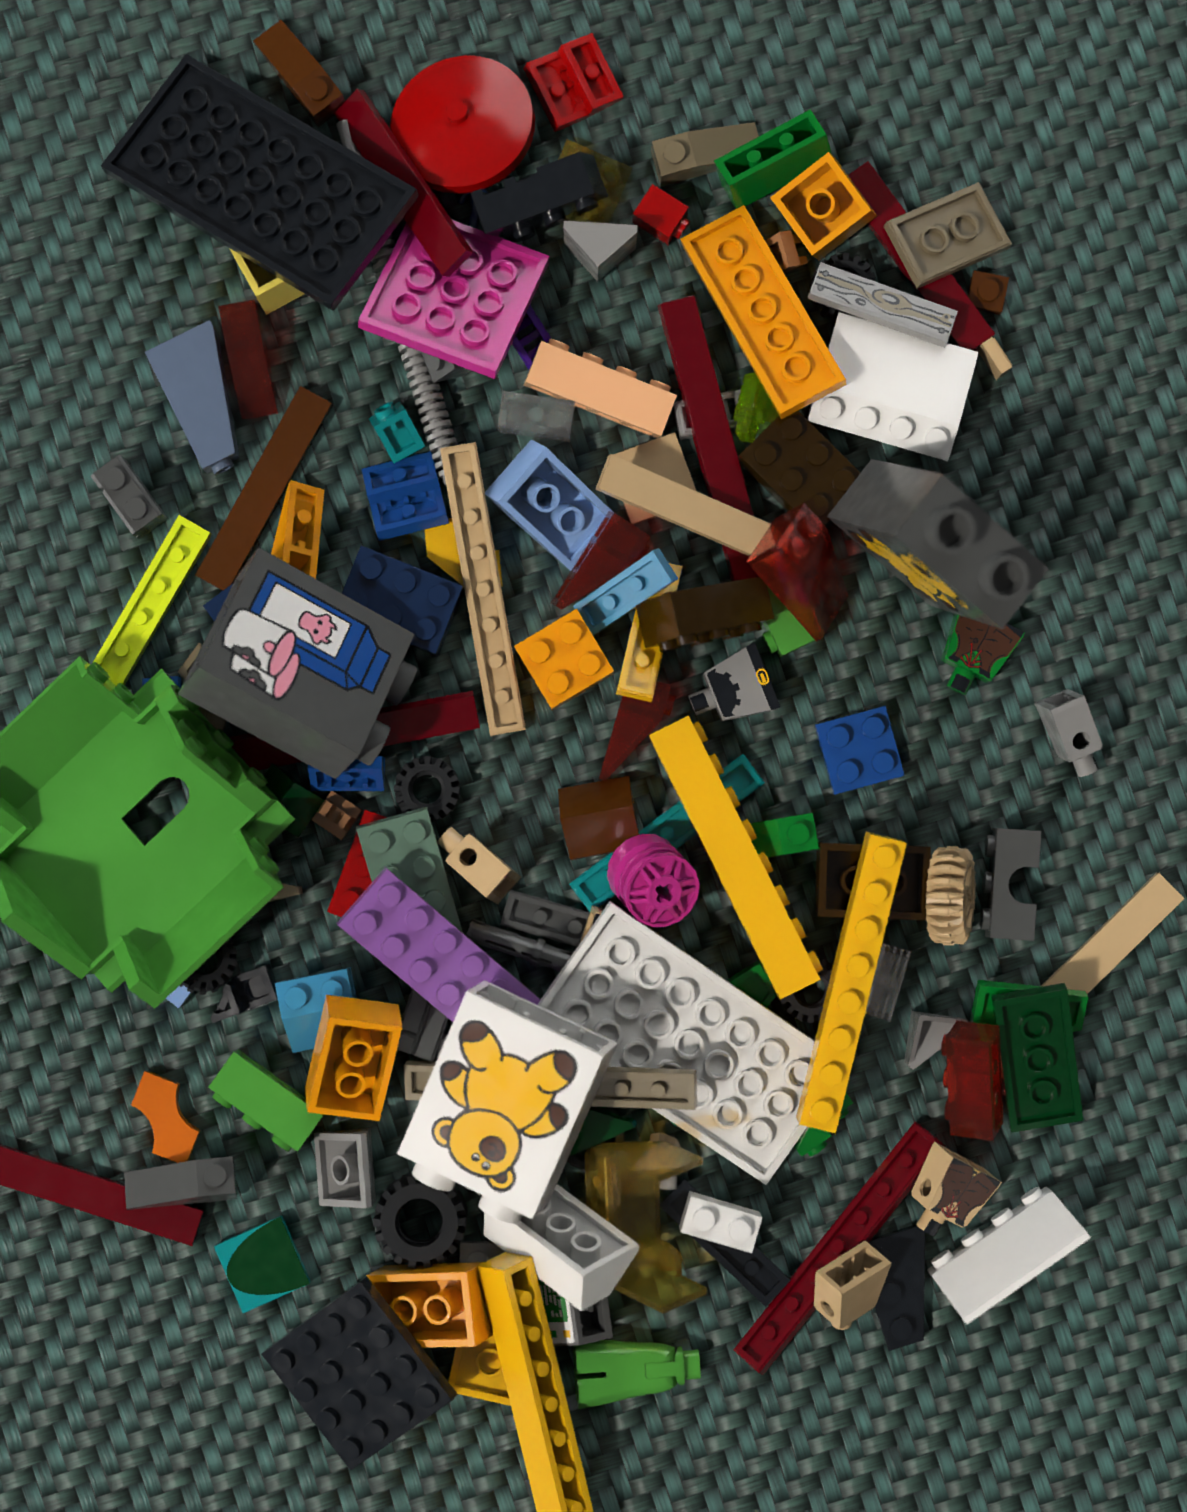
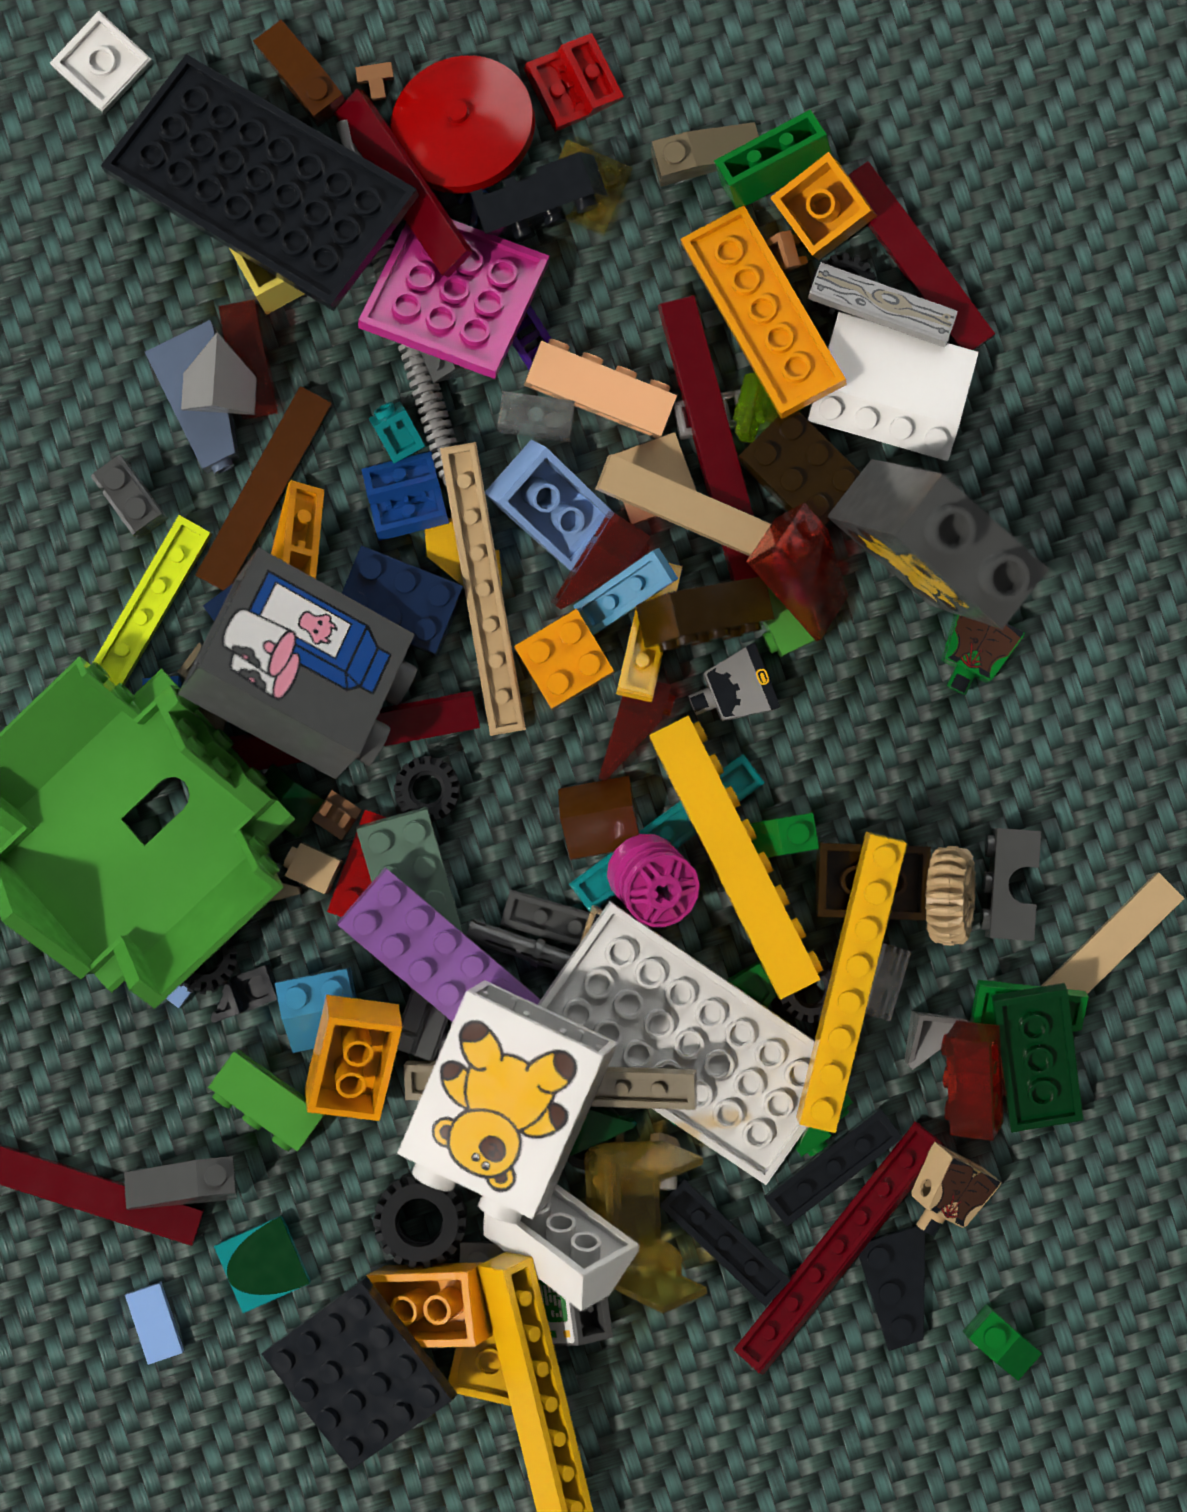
(101, 62): none -> white tile
(154, 1323): none -> light blue tile
(159, 1103): orange tile -> none
(219, 381): none -> light grey slope
(312, 867): none -> tan brick
(345, 1168): light grey slope -> none
(354, 778): blue bracket -> none
(375, 77): none -> medium nougat tile
(487, 874): tan torso -> none
(599, 245): light grey slope -> none
(627, 1369): bright green piece -> none
(661, 215): red brick -> none
(720, 1222): white brick -> none
(833, 1167): none -> black plate
(850, 1285): tan torso -> none
(859, 750): blue plate -> none
(947, 235): dark tan tile -> none
(988, 291): reddish brown plate -> none
(994, 358): tan tile -> none
(1001, 1342): none -> green slope
(1006, 1253): white slope -> none
(1063, 718): light grey torso -> none

